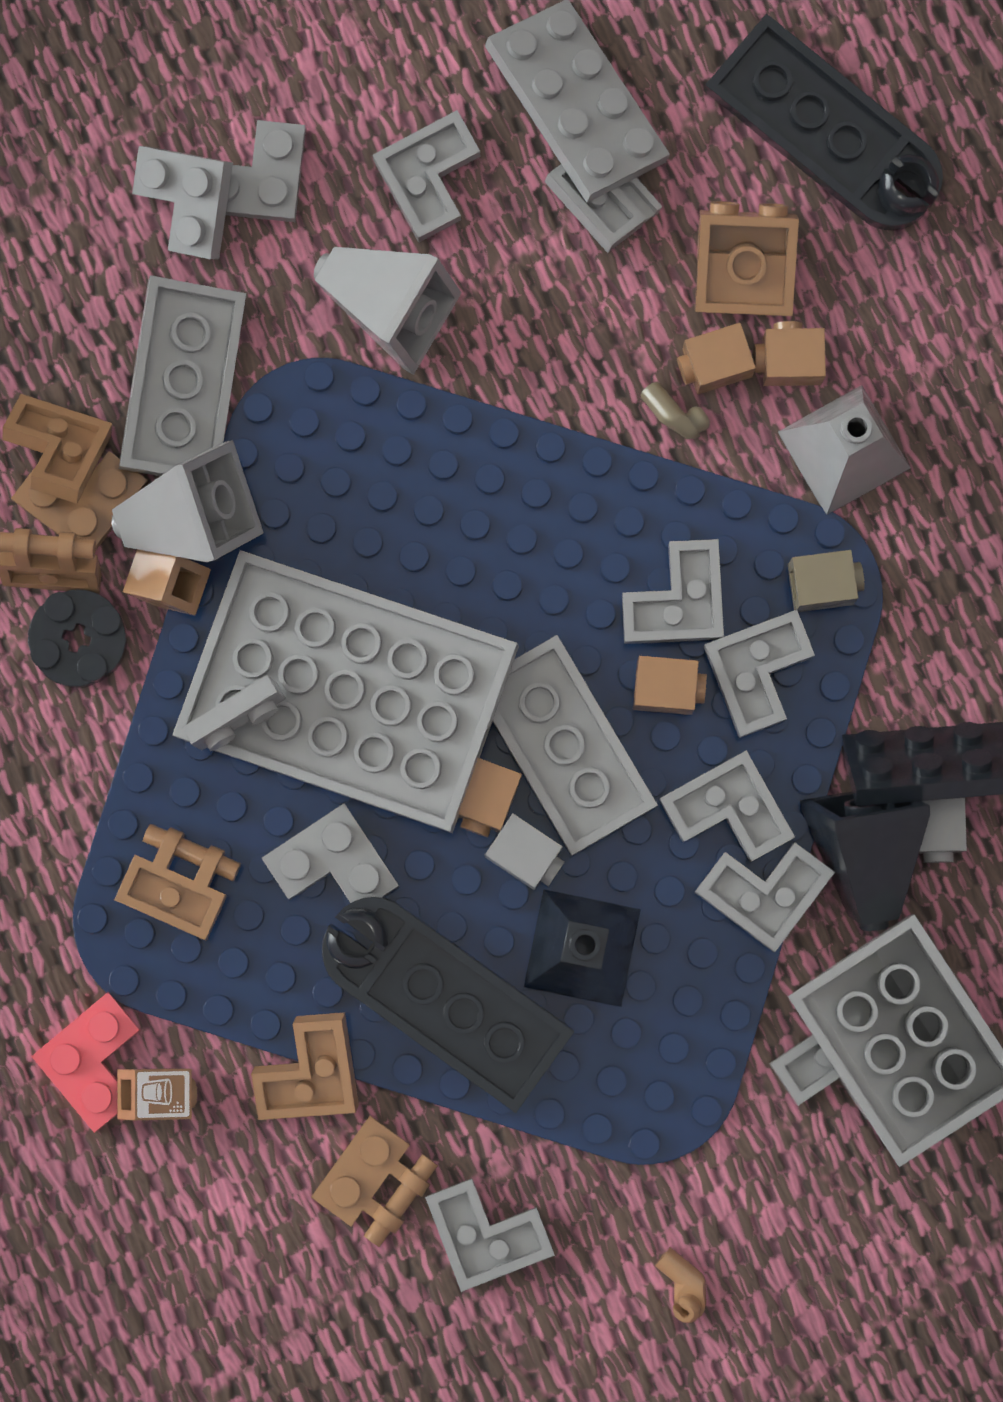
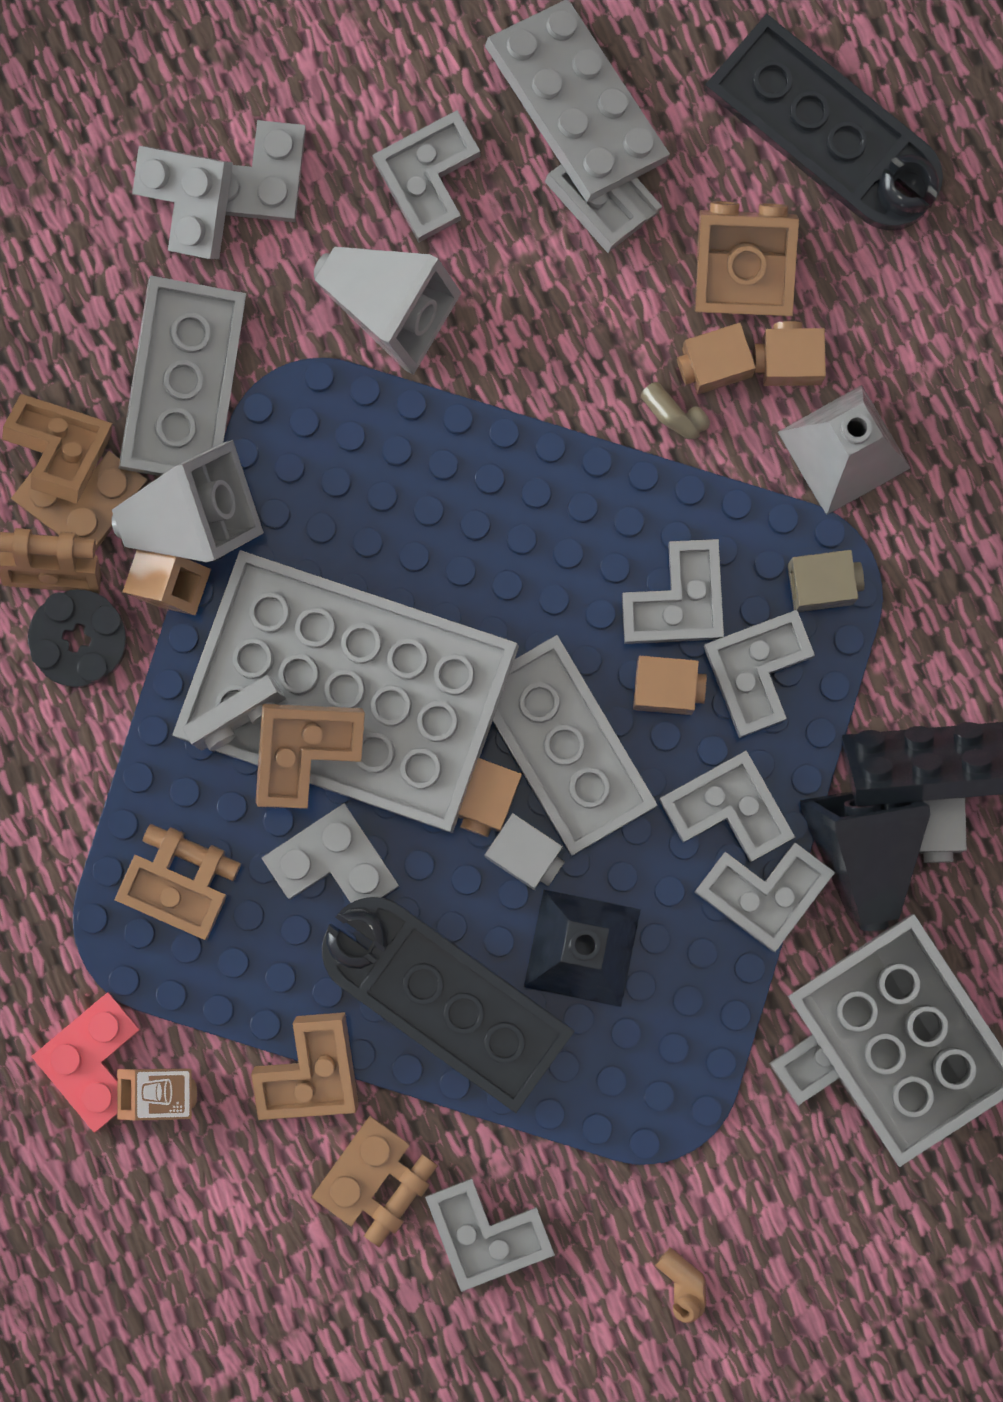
(296, 736): none -> medium nougat plate

